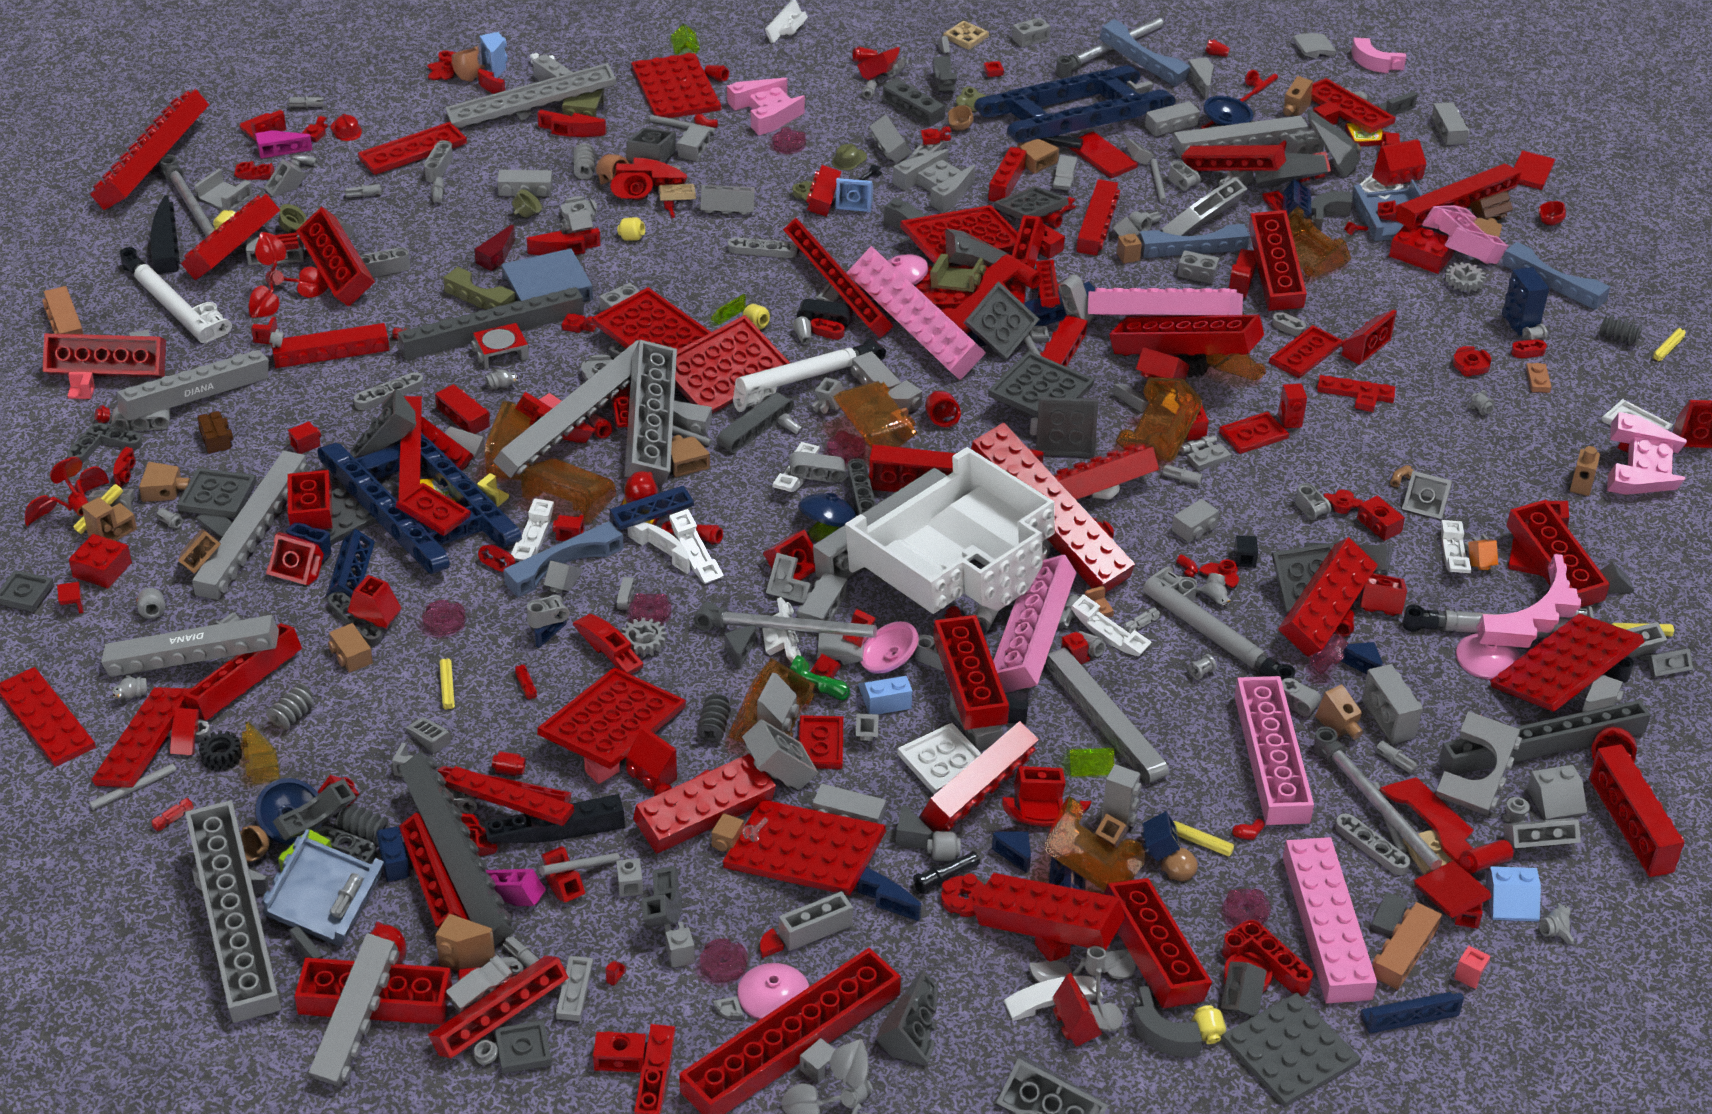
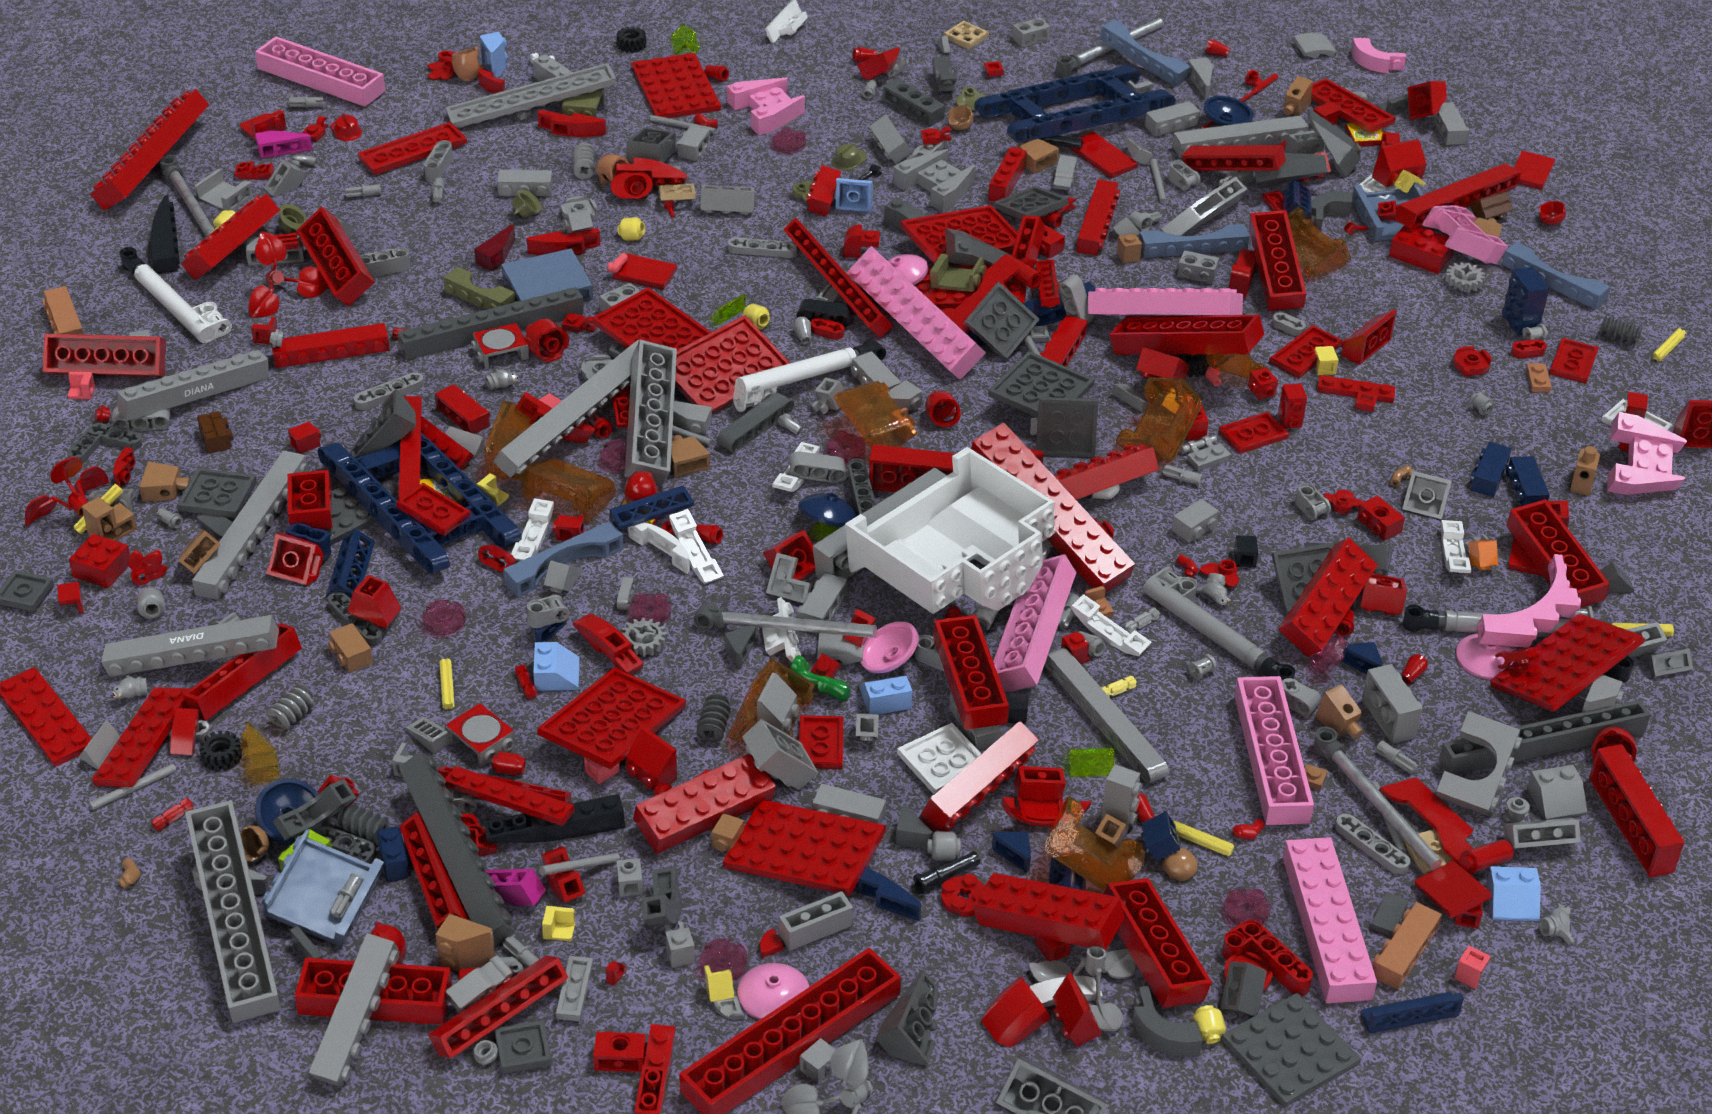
(100, 745): none -> light grey slope
(130, 875): none -> medium nougat arm
(148, 565): none -> red plate
(320, 71): none -> bright pink brick
(482, 733): none -> light grey panel
(546, 340): none -> red brick
(555, 667): none -> light blue slope
(558, 923): none -> light yellow panel
(609, 455): none -> clear pink plate
(618, 263): none -> coral arm
(631, 39): none -> black tyre
(646, 271): none -> red tile
(719, 984): none -> light yellow panel
(752, 831): clear hand -> none
(856, 238): none -> red brick
(1014, 1014): none -> red slope
(1120, 686): none -> light yellow axle
(1144, 809): none -> red cone
(1212, 375): none -> coral arm
(1262, 383): none -> red brick
(1315, 776): none -> medium nougat plate
(1327, 360): none -> light yellow panel
(1406, 180): none -> light yellow panel
(1414, 668): none -> red cone
(1426, 98): none -> red slope
(1490, 469): none -> dark blue brick
(1521, 656): none -> red plate
(1526, 480): none -> dark blue brick
(1574, 360): none -> red tile
(1636, 404): none -> red panel

